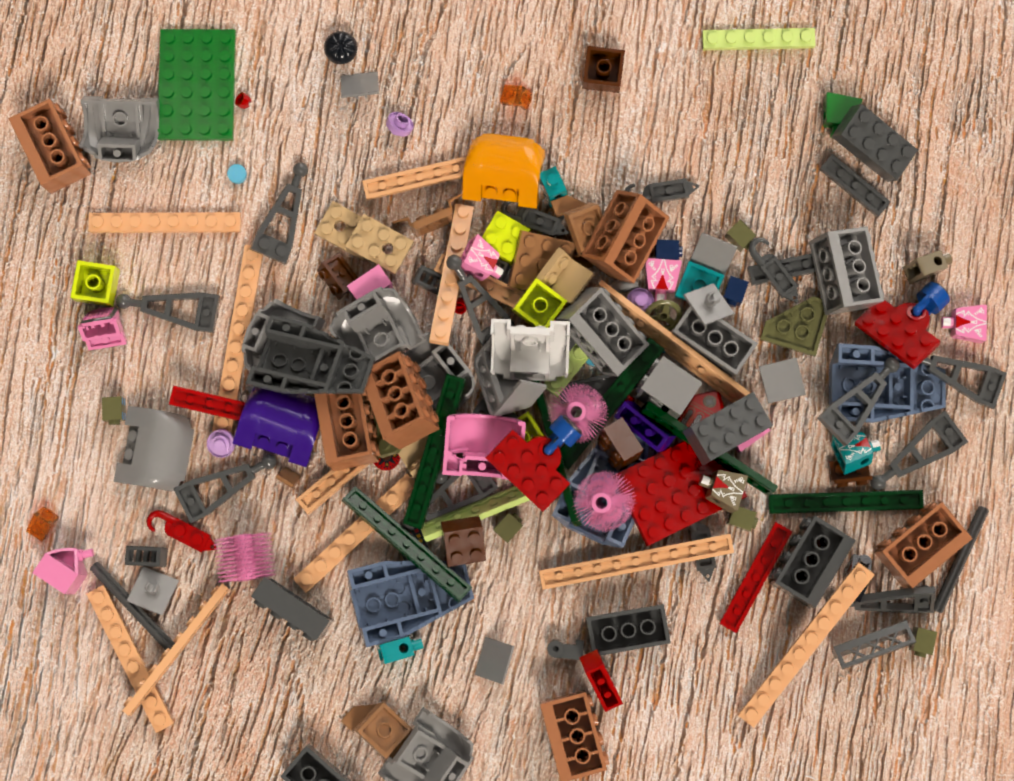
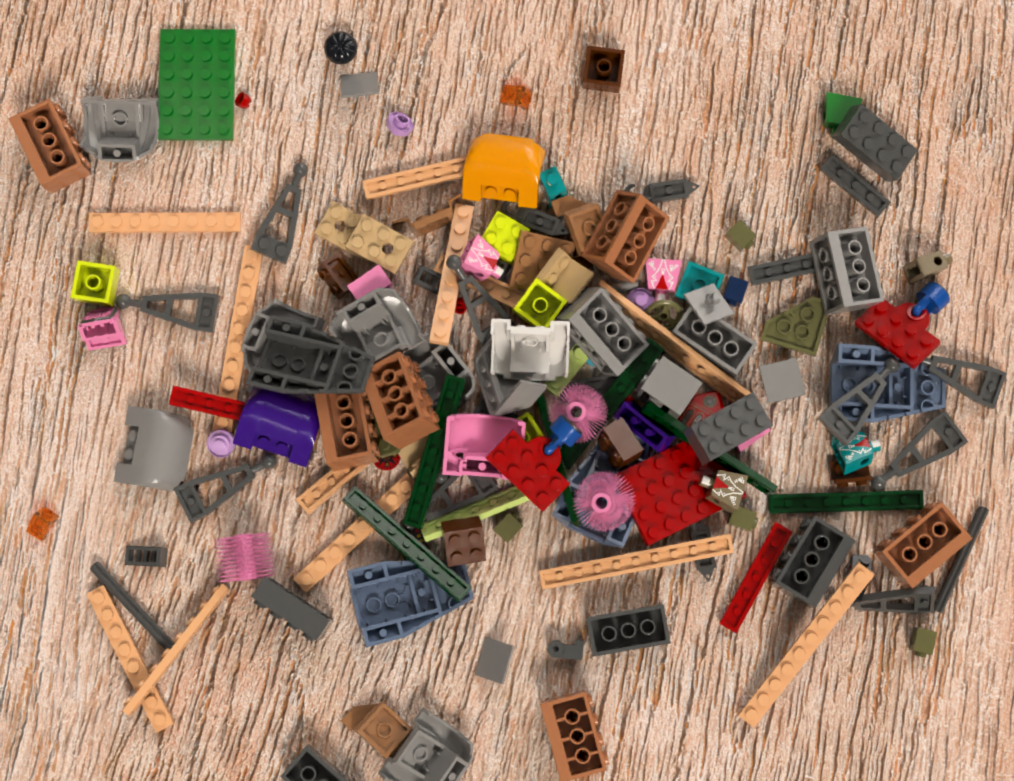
(64, 568): bright pink piece -> none
(113, 410): olive brick -> none
(152, 591): light grey piece -> none
(182, 531): red plate -> none
(237, 174): medium azure tile -> none
(288, 477): medium nougat slope -> none
(390, 651): teal torso -> none
(600, 680): red brick -> none
(668, 249): dark blue brick -> none
(713, 253): light grey piece -> none
(758, 39): yellowish green plate -> none
(774, 272): dark grey plate -> none
(871, 640): dark grey fence -> none
(967, 323): bright pink torso -> none

